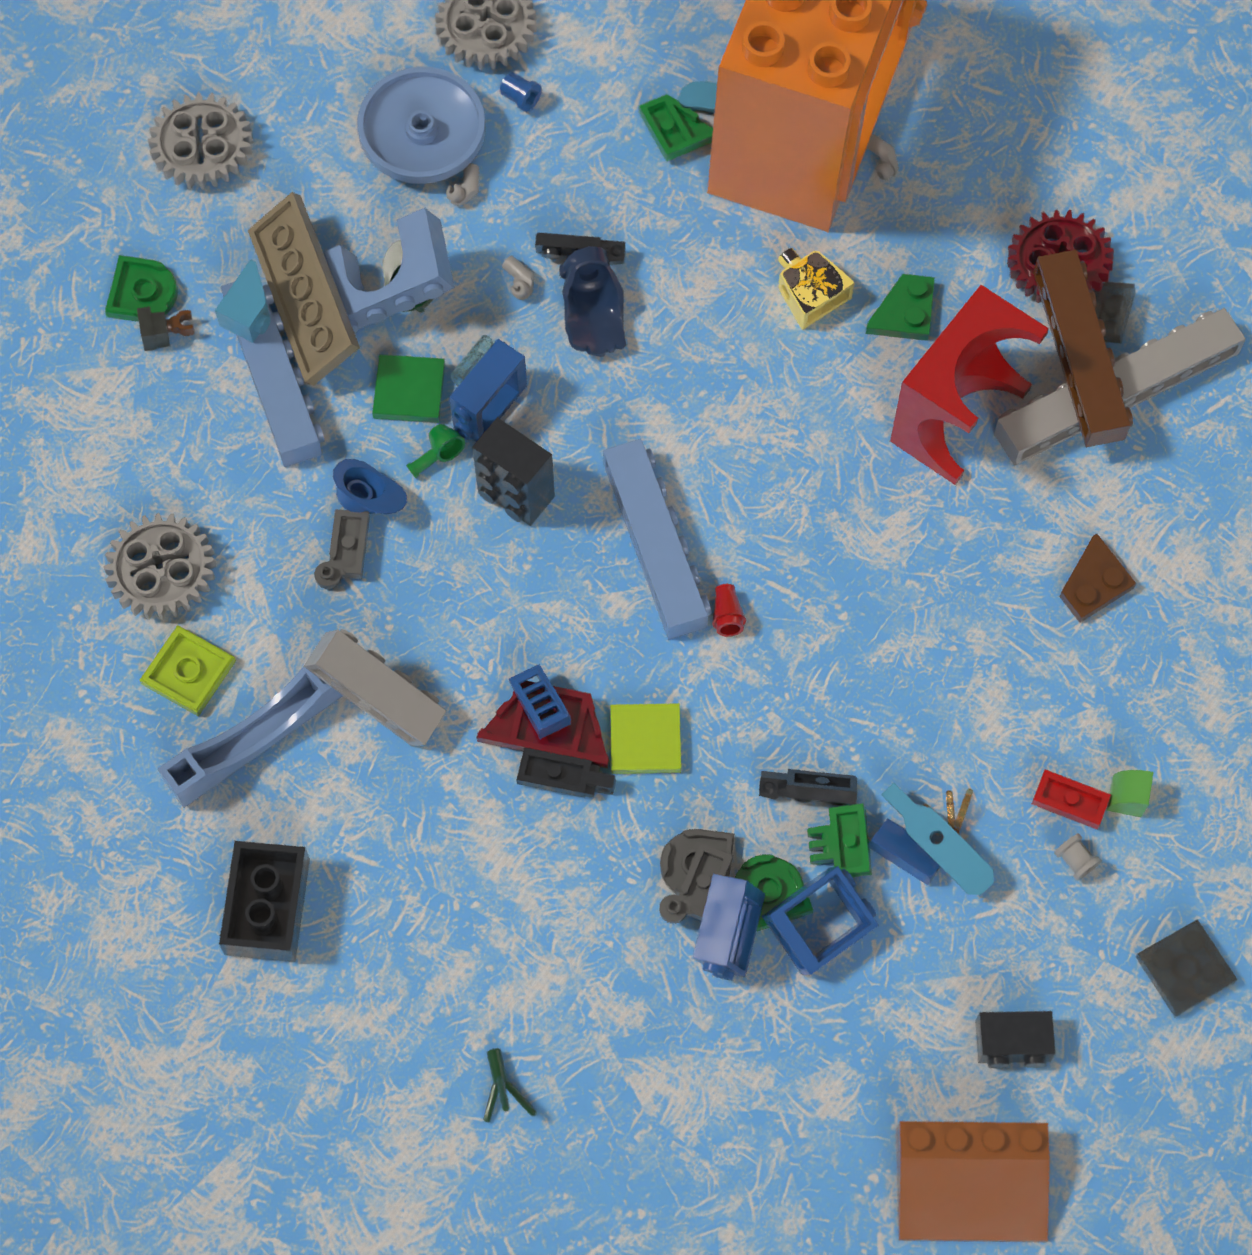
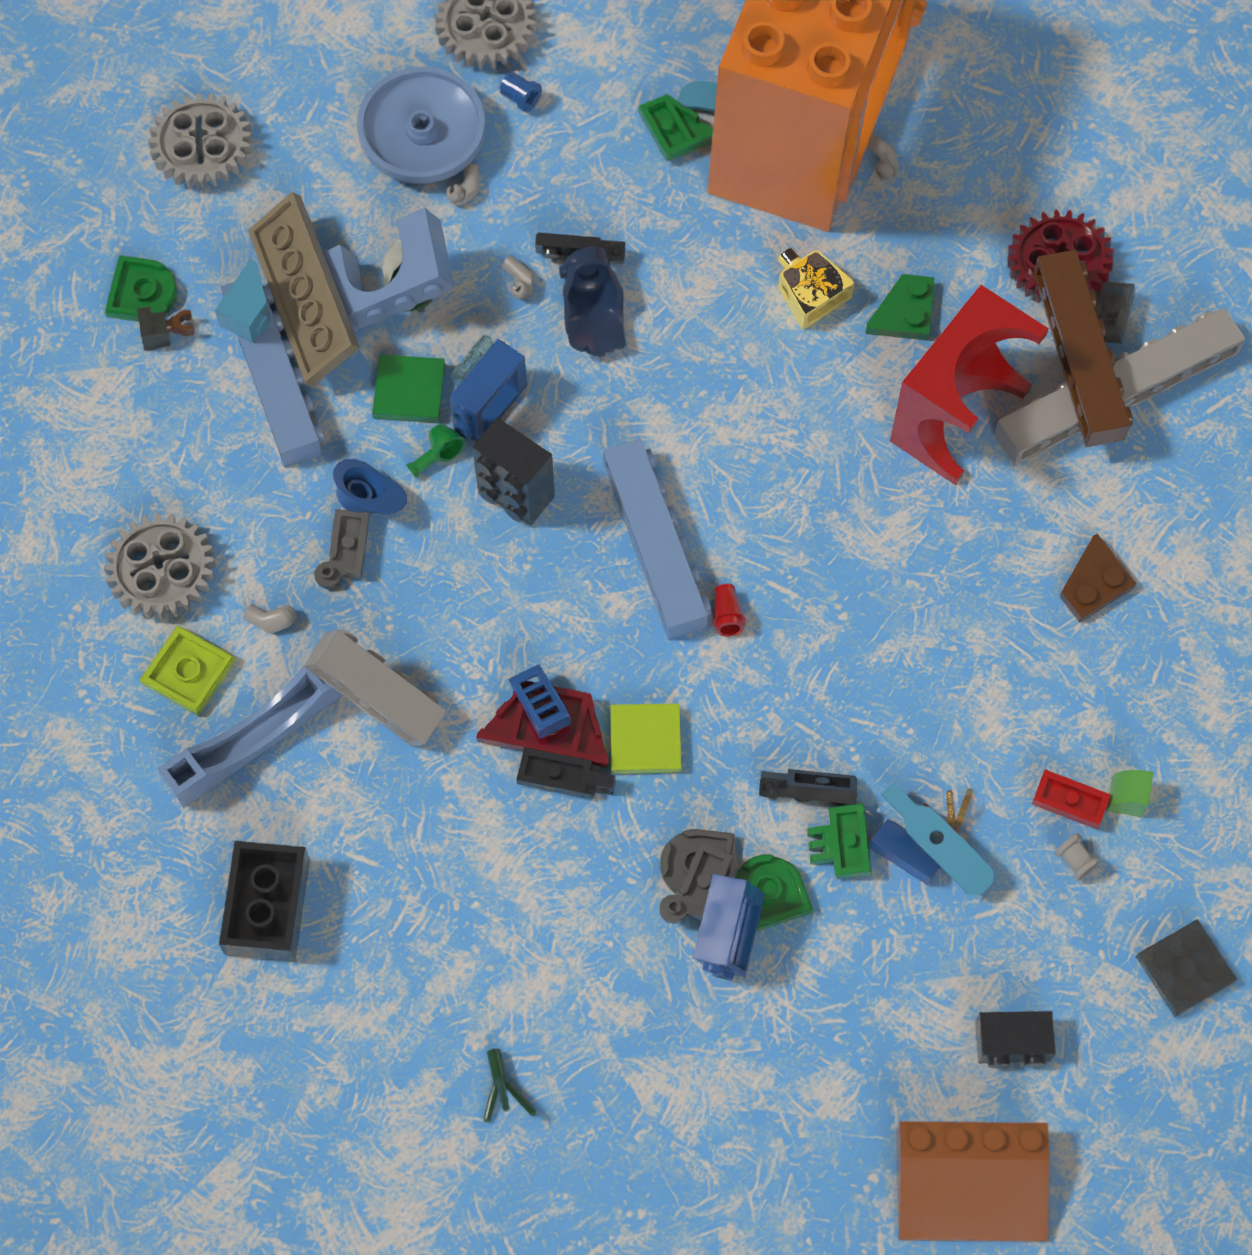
(273, 620): none -> light grey arm
(792, 941): blue window -> none

